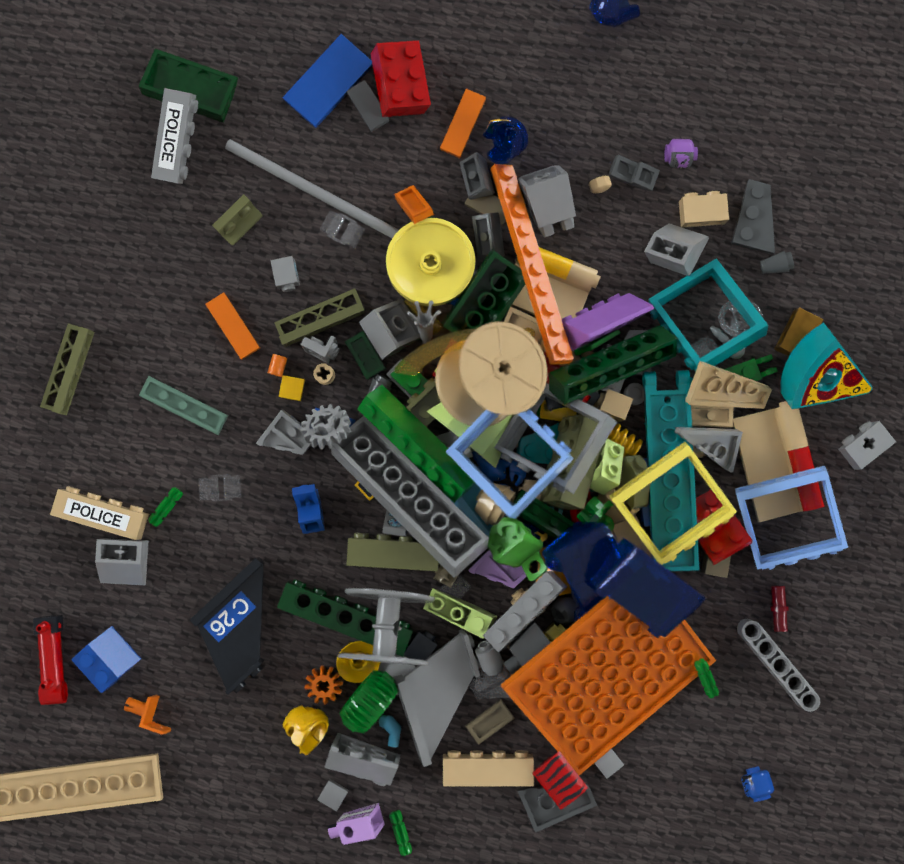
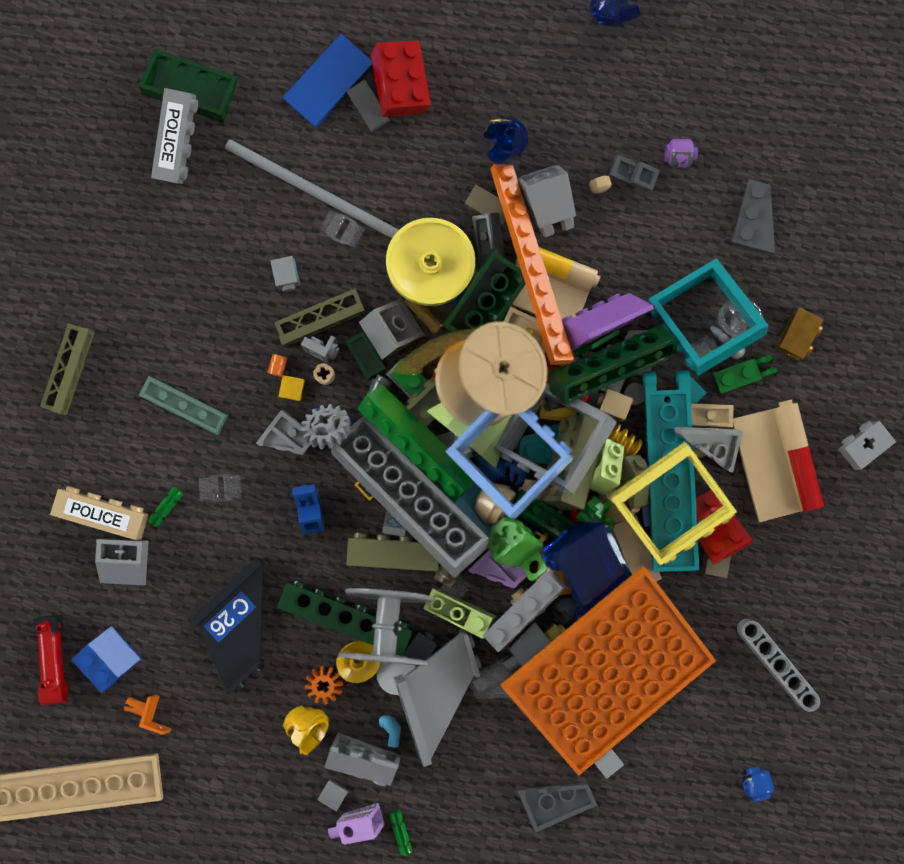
(232, 326): orange tile -> none
(237, 220): olive bracket -> none
(369, 701): green gear -> none
(413, 204): orange tile -> none
(424, 322): light grey piece -> none
(463, 123): orange tile -> none
(476, 176): dark grey slope -> none
(488, 769): tan brick -> none
(489, 658): light grey brick -> none
(489, 721): dark tan tile -> none
(560, 780): red brick -> none
(646, 589): clear blue windscreen -> none
(676, 248): light grey slope -> none
(703, 209): tan brick -> none
(706, 678): green axle -> none
(725, 389): tan wing -> none
(777, 263): dark grey cone -> none
(779, 608): dark red pin -> none
(808, 551): light blue window -> none
(816, 362): teal piece -> none

